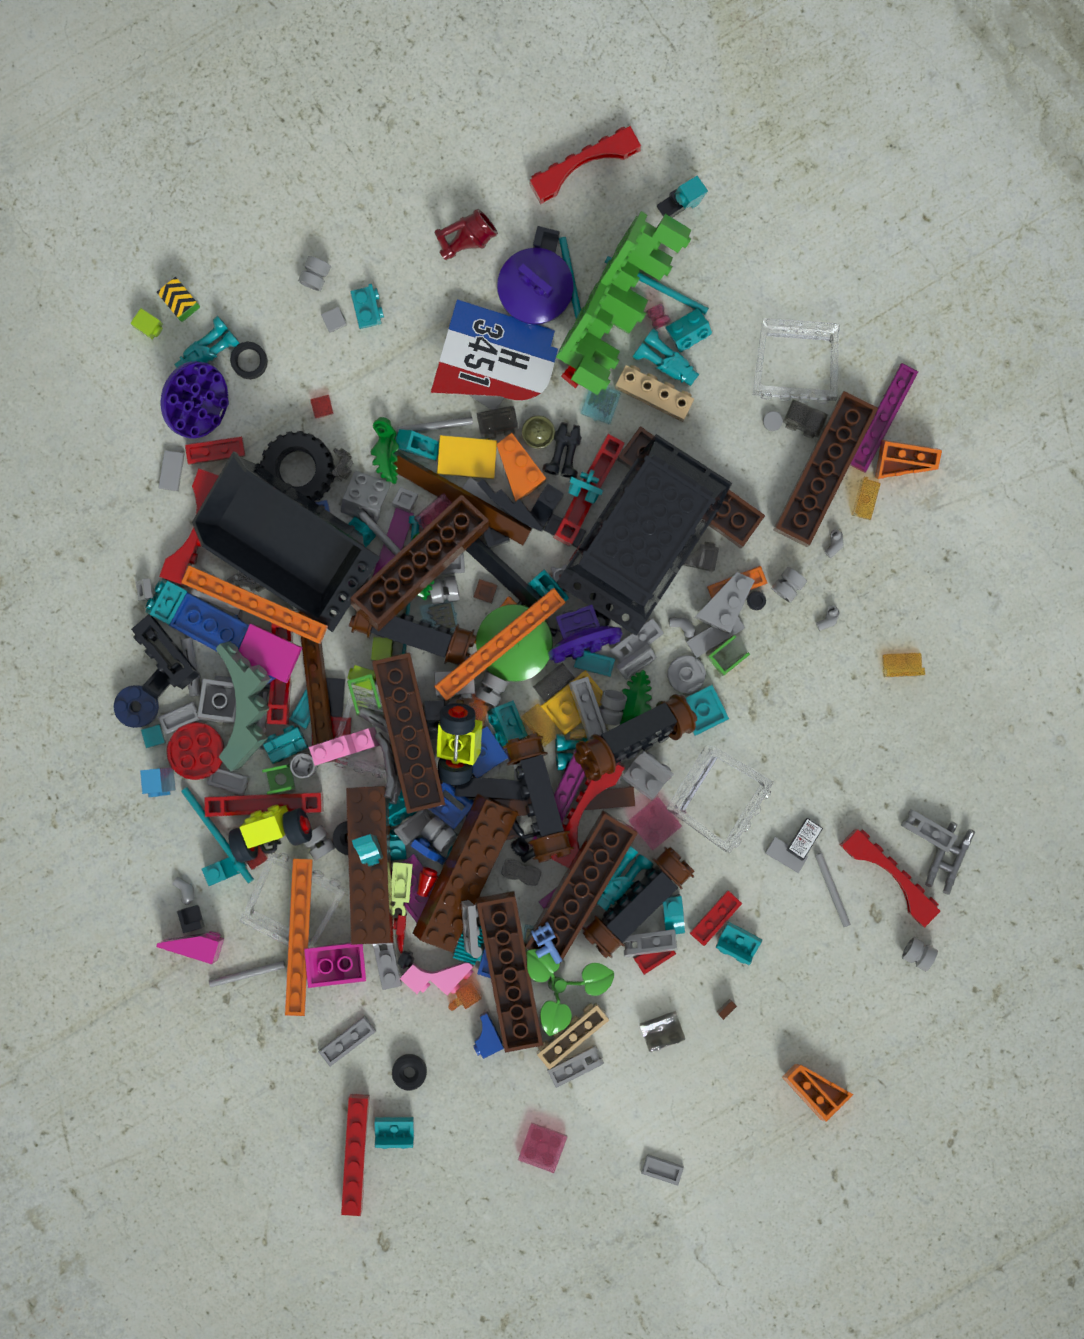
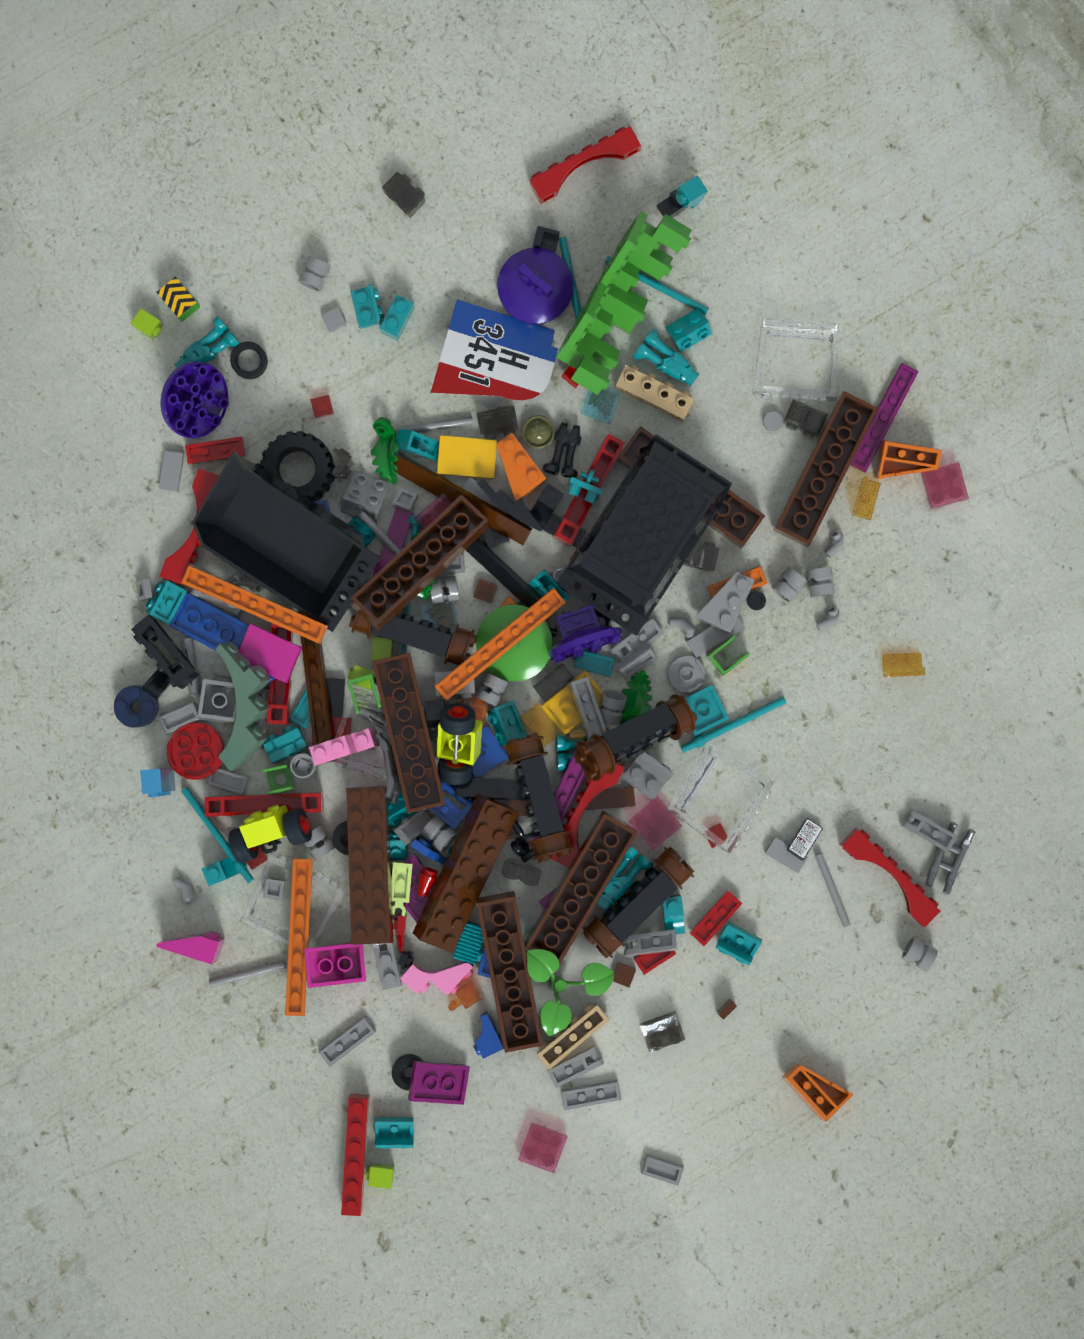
(153, 736): teal tile -> none
(190, 919): black panel -> none
(274, 889): none -> light grey plate
(368, 849): teal arch -> none
(380, 1175): none -> lime brick
(397, 317): none -> teal brick
(404, 194): none -> clear smoke brick
(438, 1082): none -> magenta plate
(470, 928): light grey plate -> none
(472, 233): dark red piece -> none
(545, 939): medium blue arm -> none
(591, 1095): none -> light grey tile
(624, 974): none -> reddish brown tile
(657, 316): clear pink wheel -> none
(700, 741): none -> teal bar
(718, 831): none -> clear red tile
(820, 582): none -> light grey wheel
(944, 485): none -> clear pink plate

